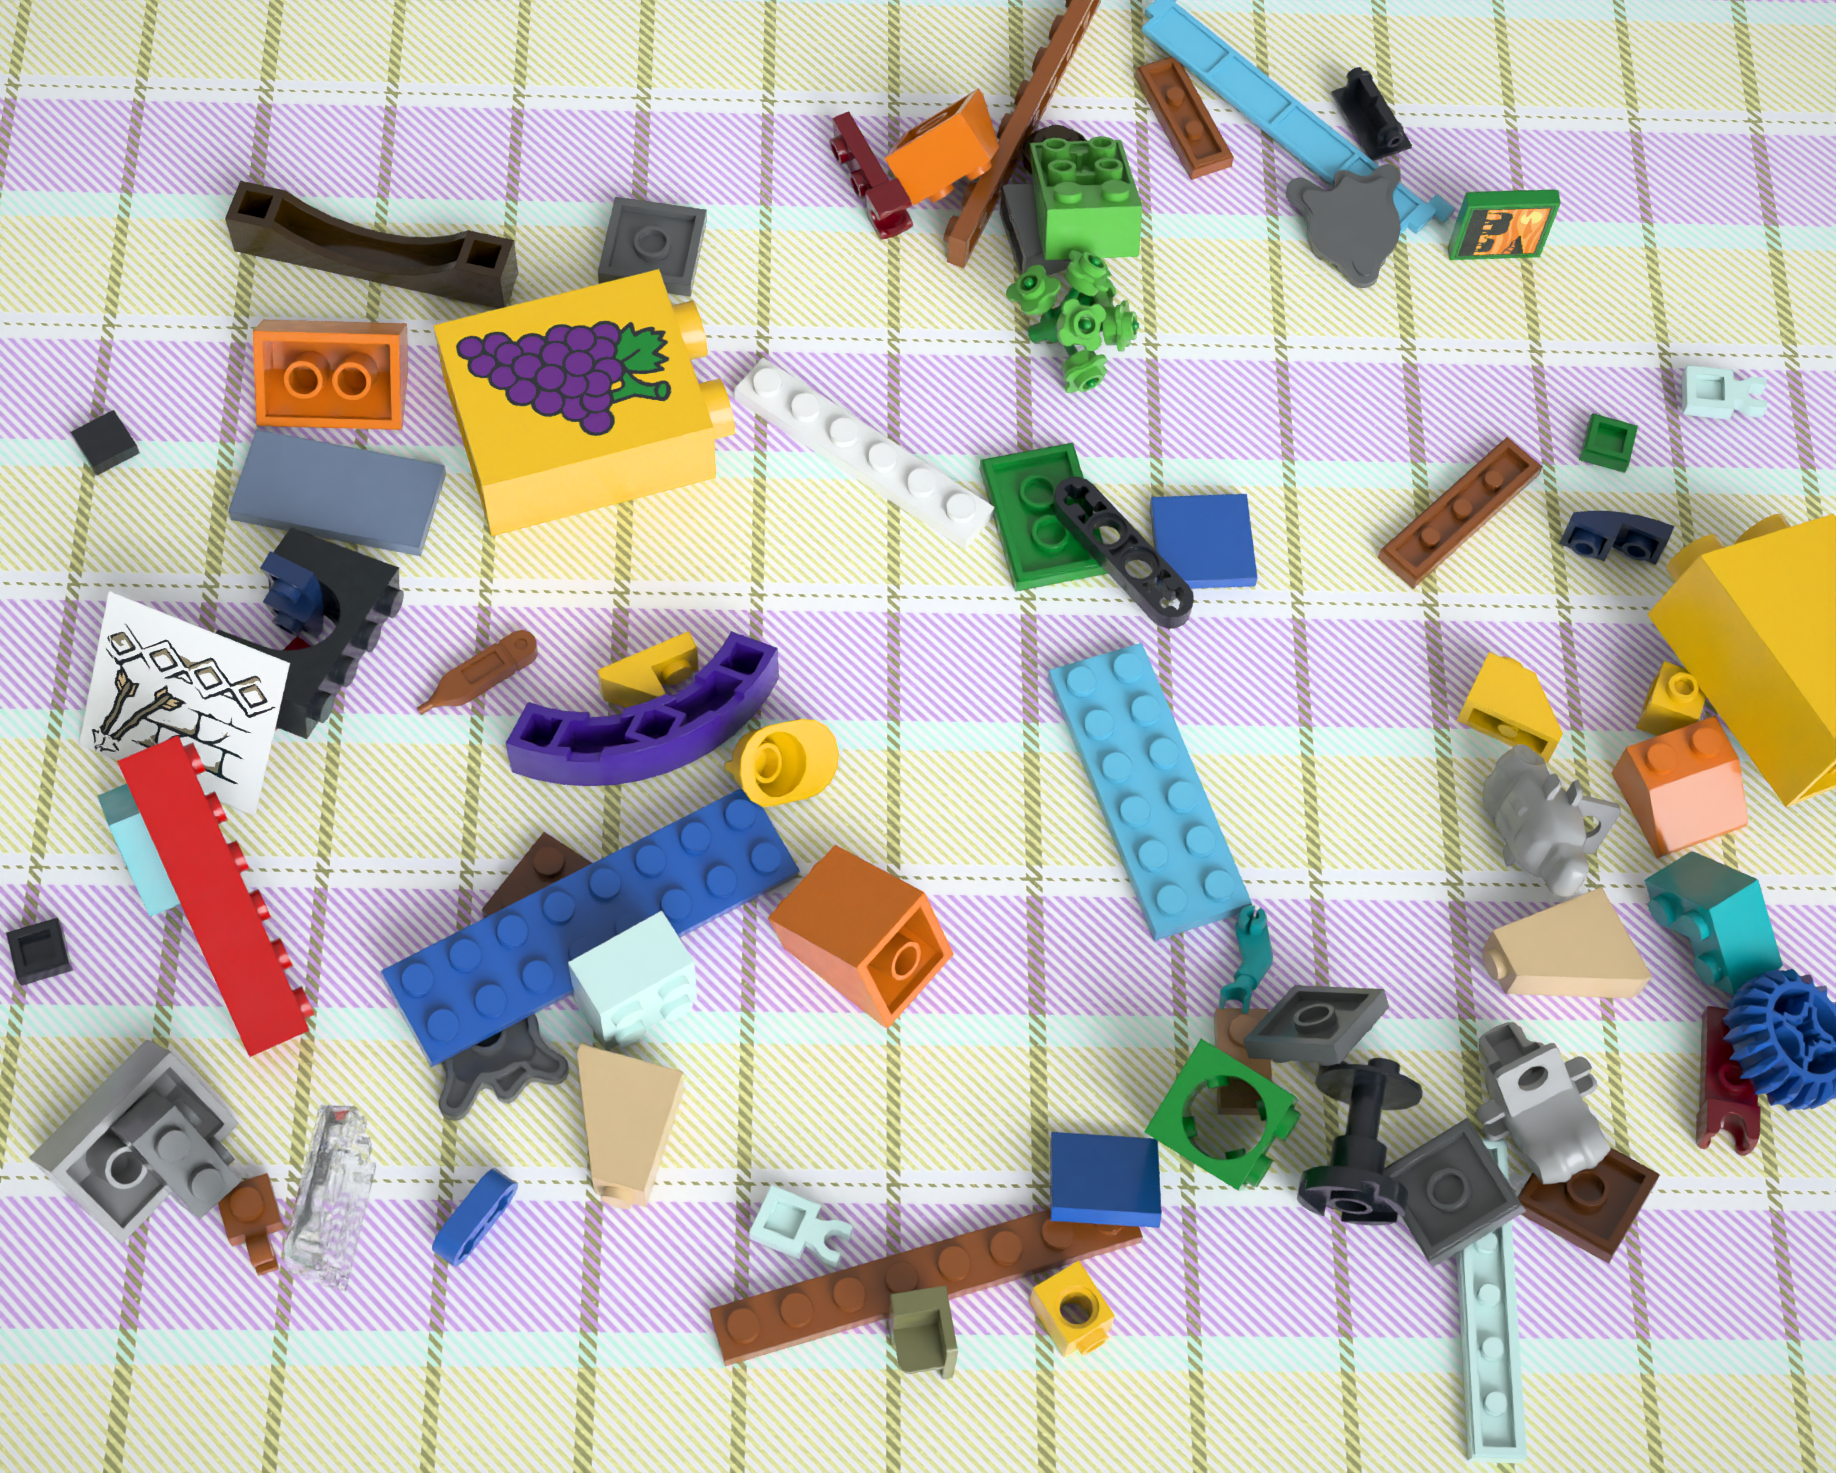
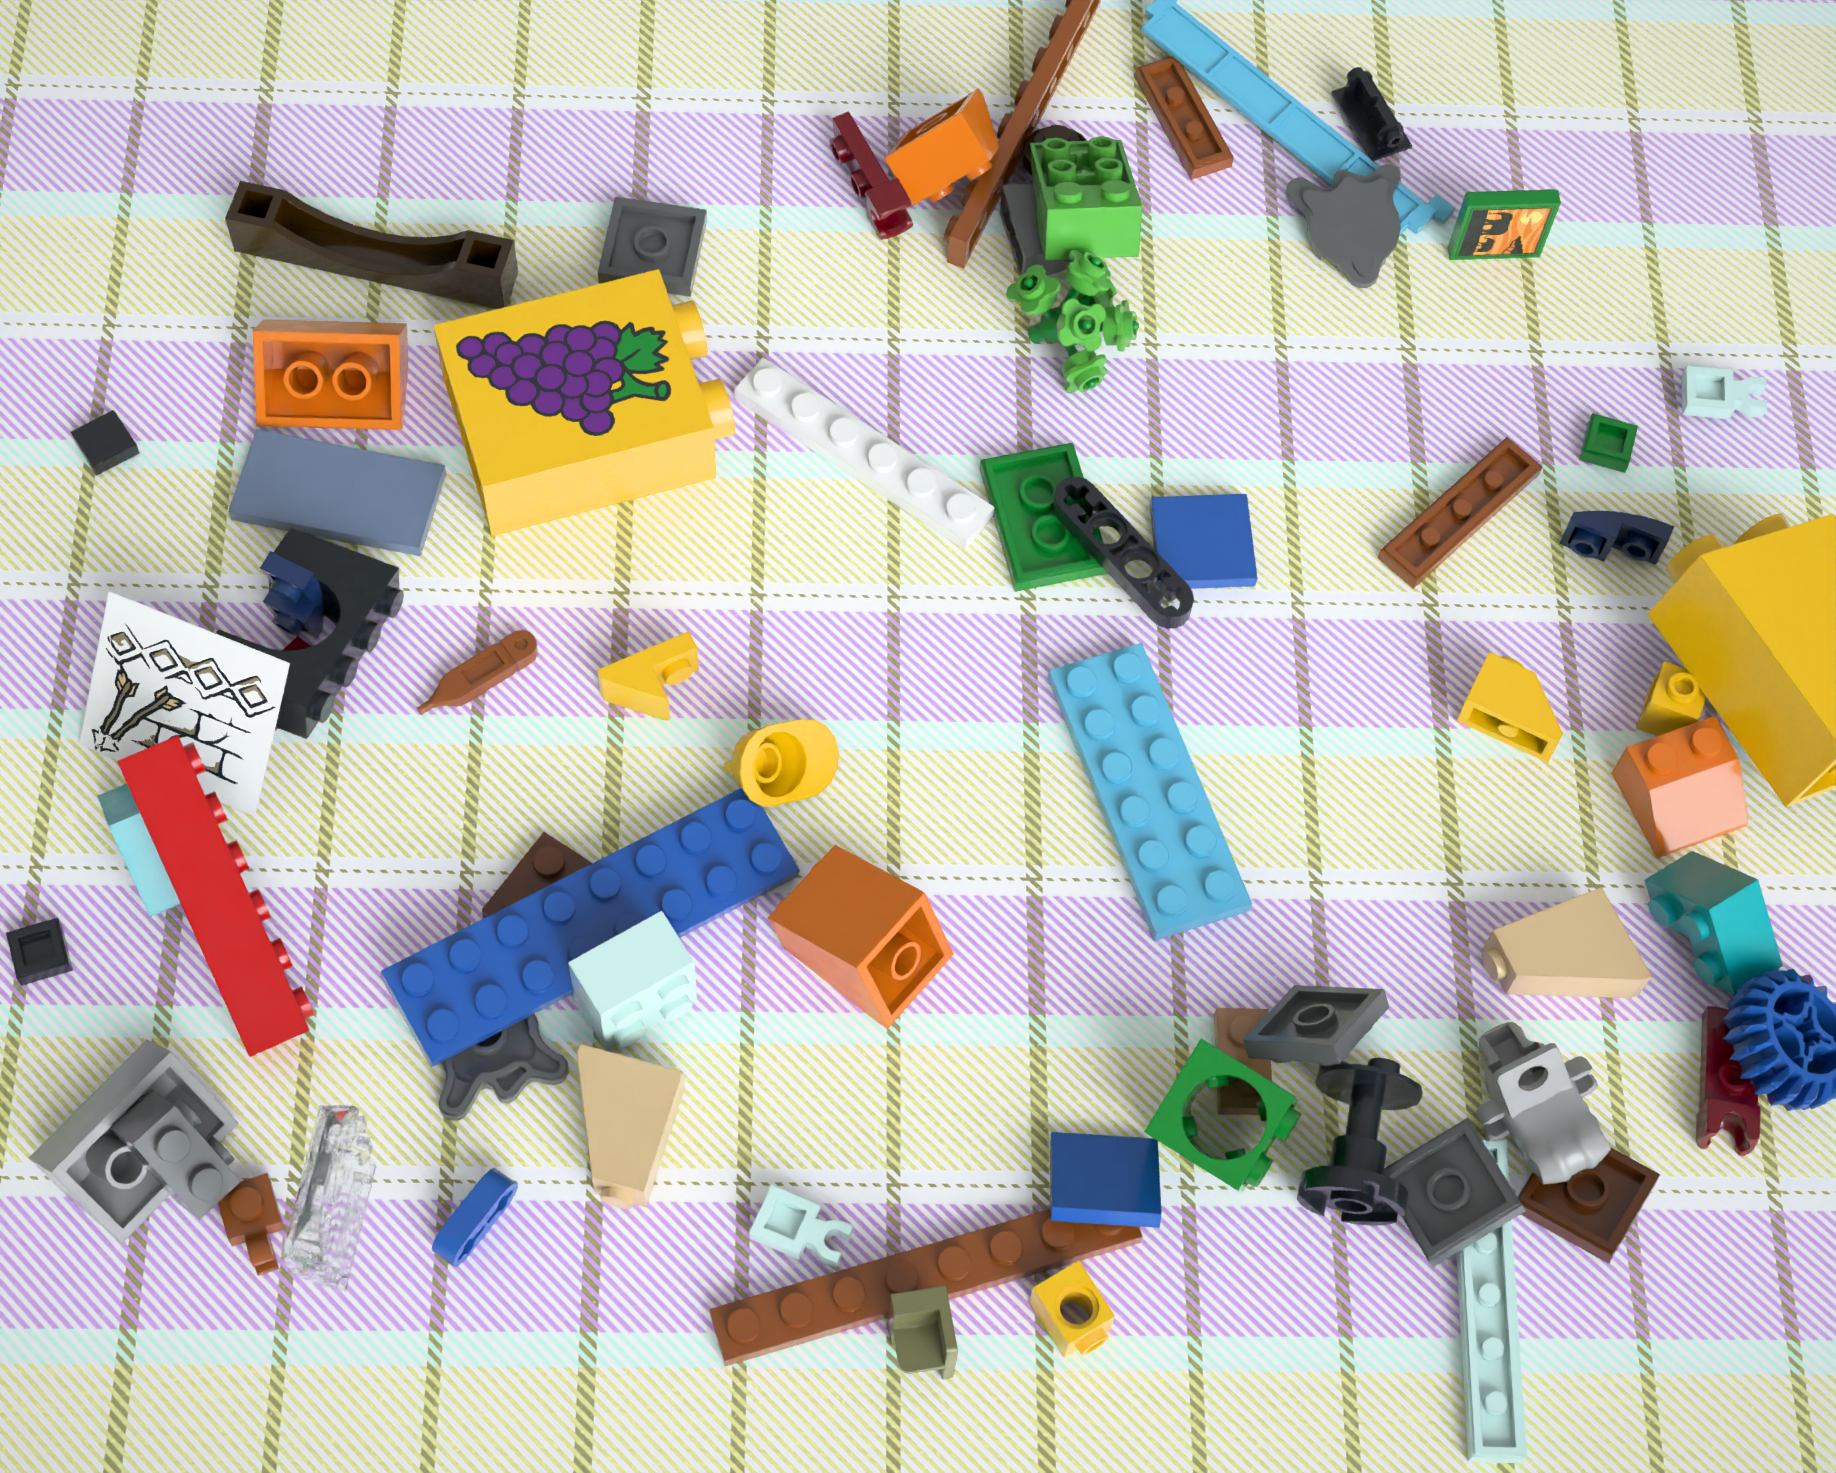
(651, 735): dark purple brick -> none
(1256, 957): teal arm -> none
(1544, 821): light grey piece -> none

